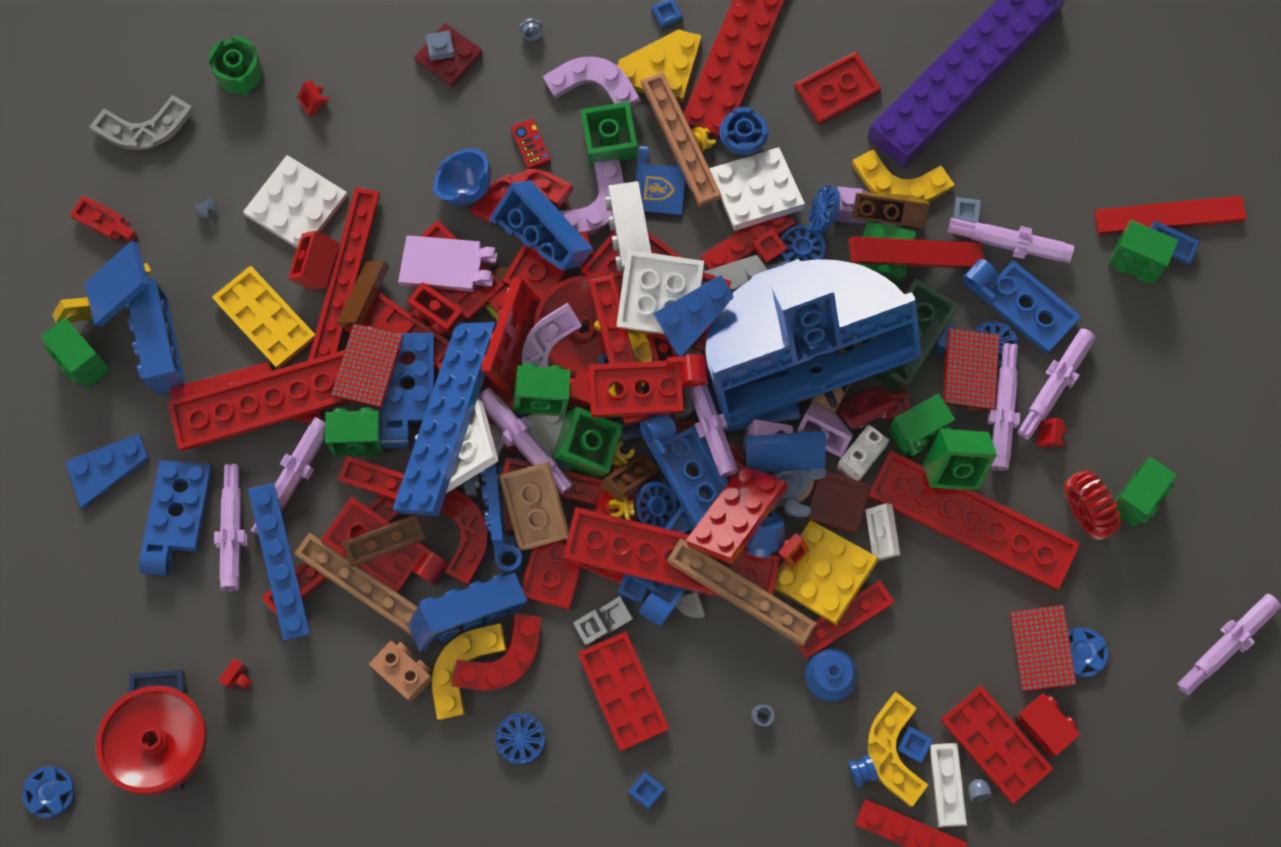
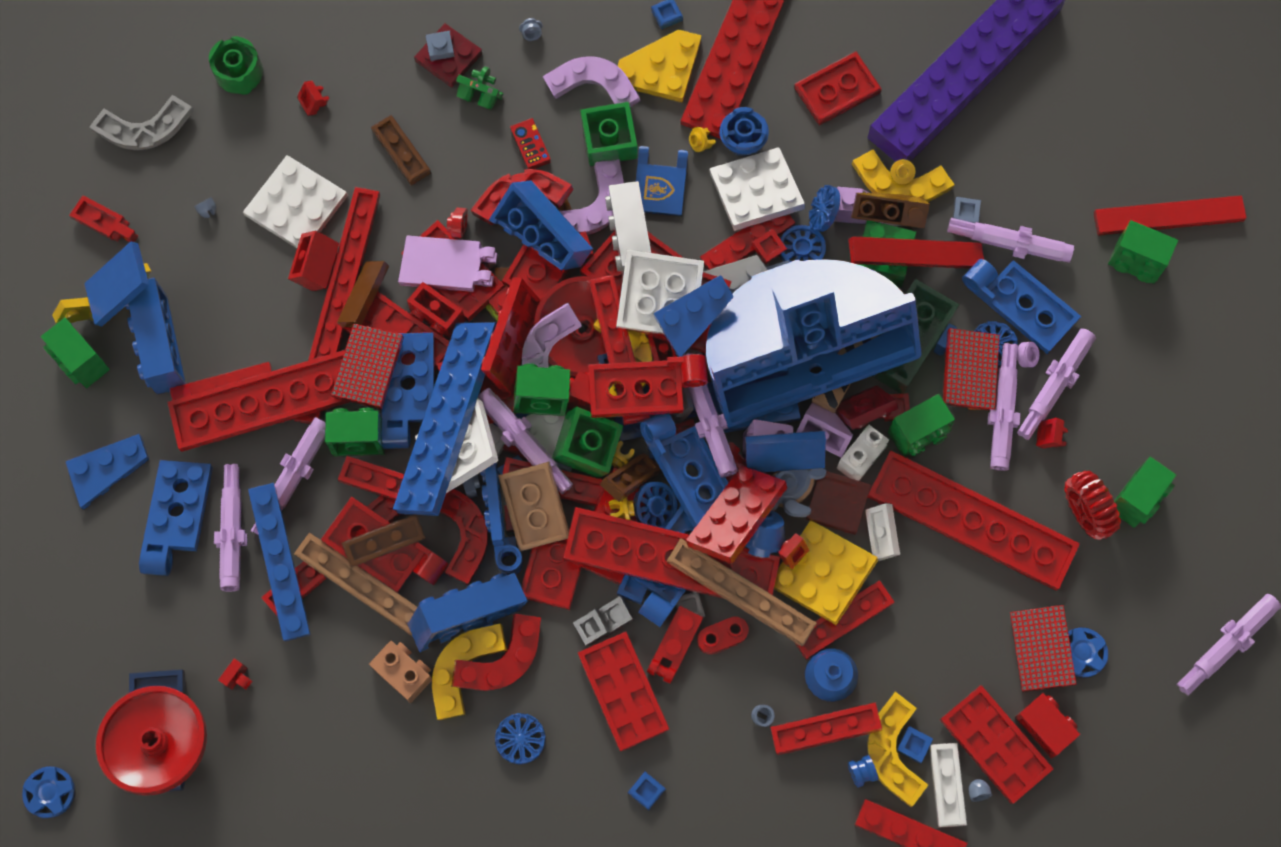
(264, 317): yellow plate -> none
(401, 150): none -> reddish brown tile
(458, 222): none -> red plate
(463, 177): blue cylinder -> none
(468, 86): none -> green hips
(675, 643): none -> red plate
(681, 139): nougat tile -> none
(723, 635): none -> red plate
(826, 728): none -> red plate
(902, 171): none -> yellow plate
(959, 459): green brick -> none
(1027, 354): none -> lavender tile
(1185, 247): blue tile -> none

